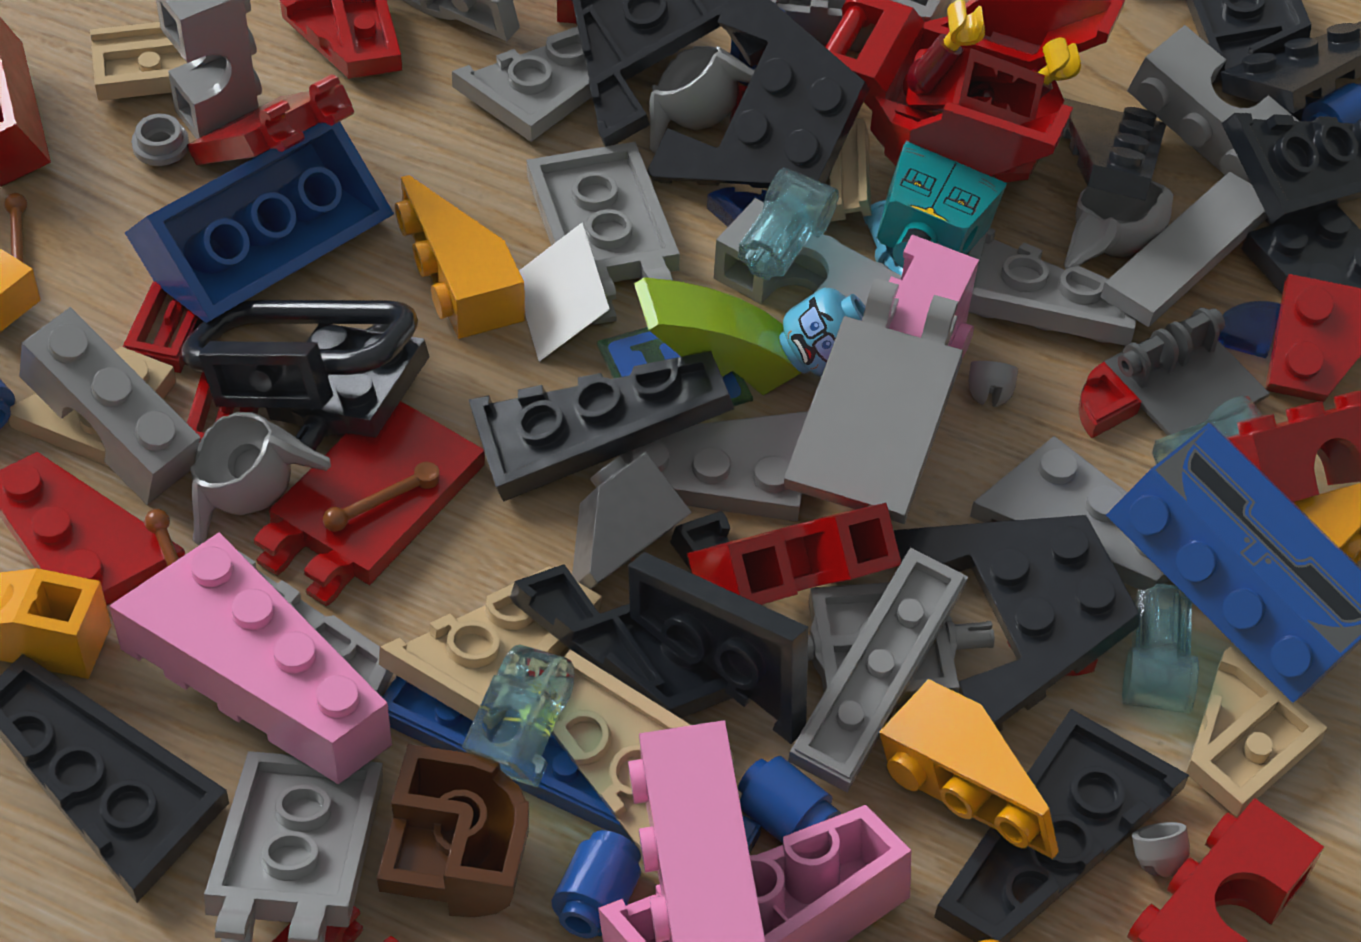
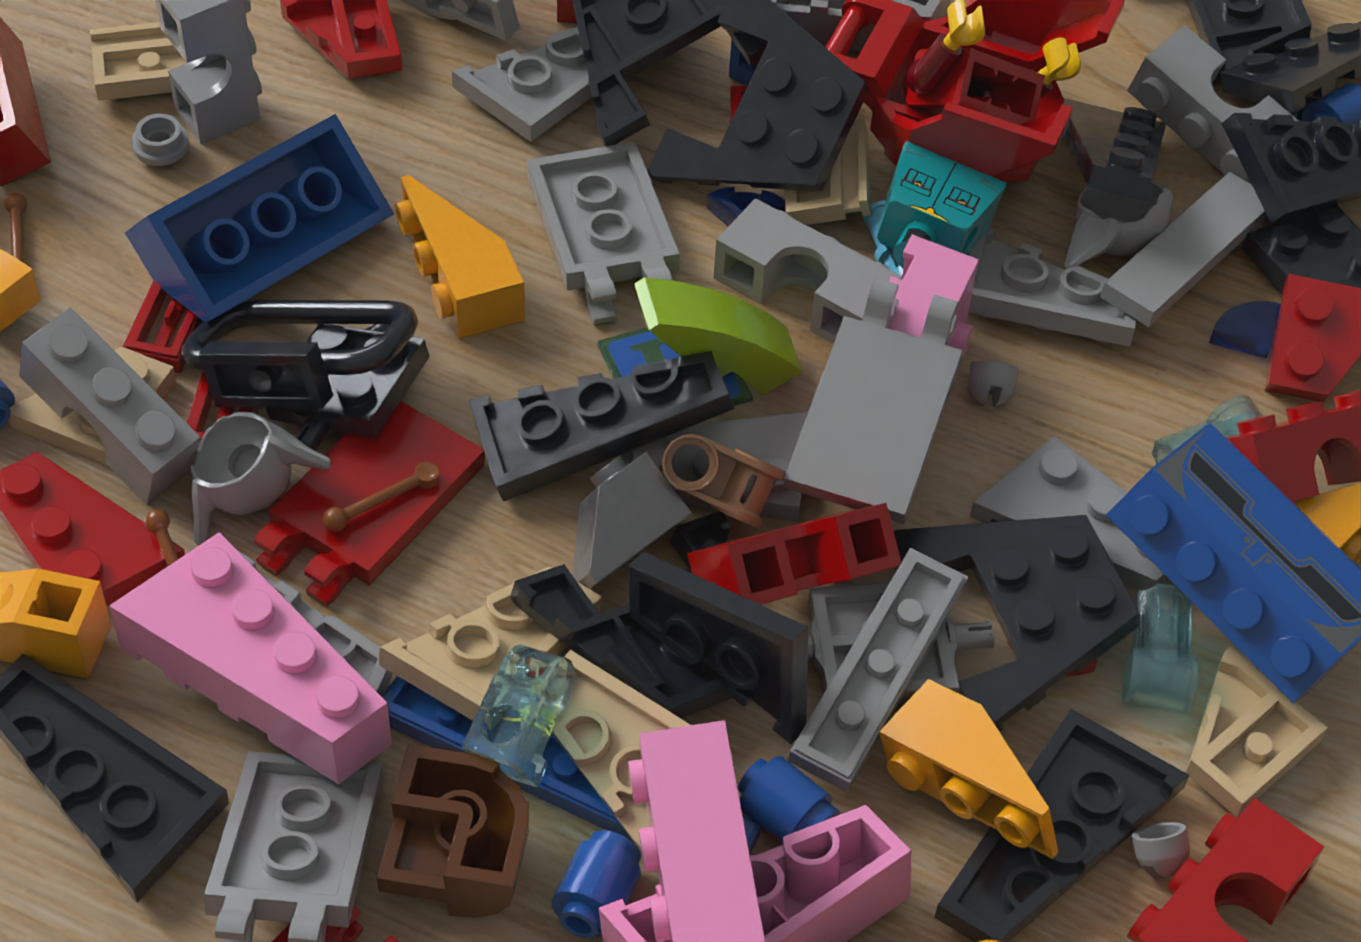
(275, 124): red tile -> none
(562, 292): white sticker -> none
(696, 90): light grey piece -> none
(726, 479): none -> medium nougat piece
(790, 215): clear light blue piece -> none
(813, 327): medium azure head -> none
(1105, 401): red tile -> none
(1185, 372): dark grey hinge -> none

